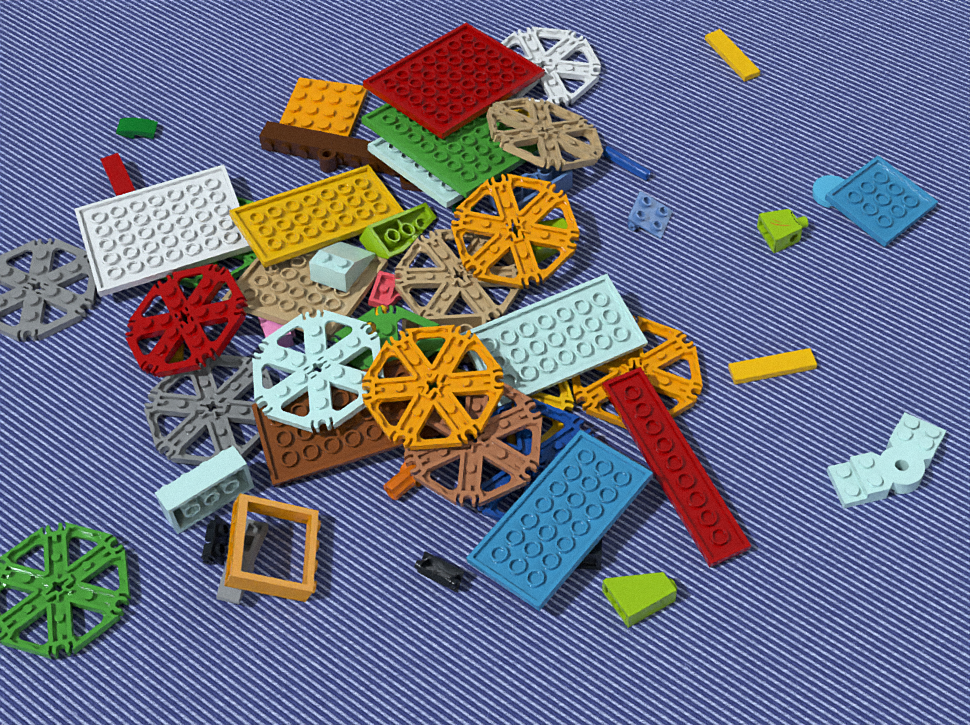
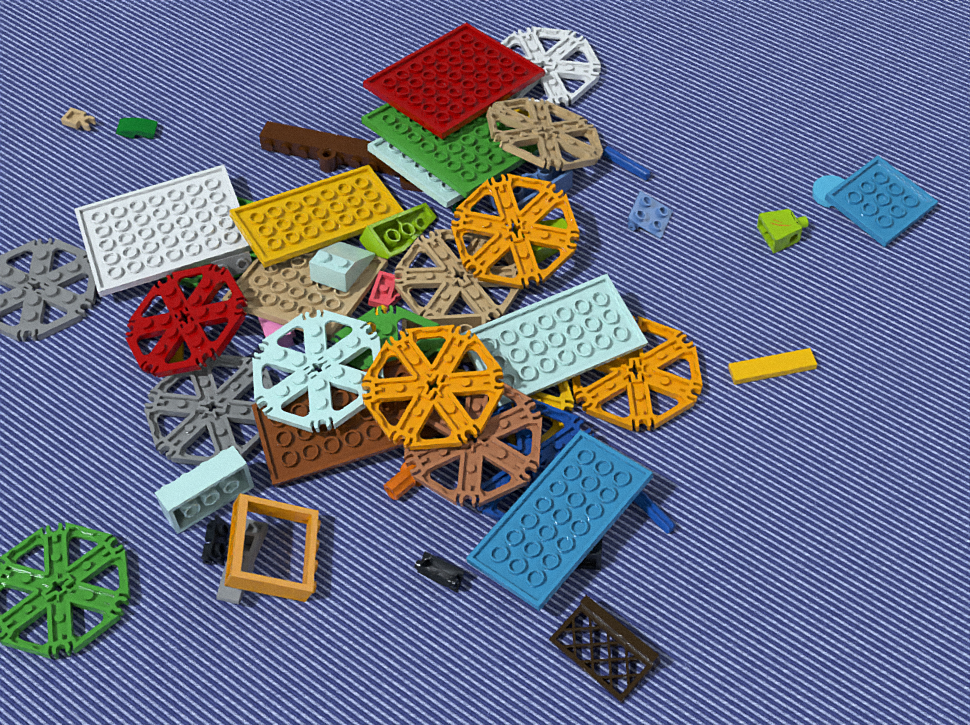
(76, 118): none -> tan plate
(117, 174): red slope -> none
(235, 264): none -> light grey hinge
(325, 106): light orange plate -> none
(621, 637): none -> dark brown fence
(639, 595): lime slope -> none
(655, 512): none -> blue axle
(676, 467): red plate -> none
(732, 55): yellow tile -> none
(872, 476): light aqua plate -> none

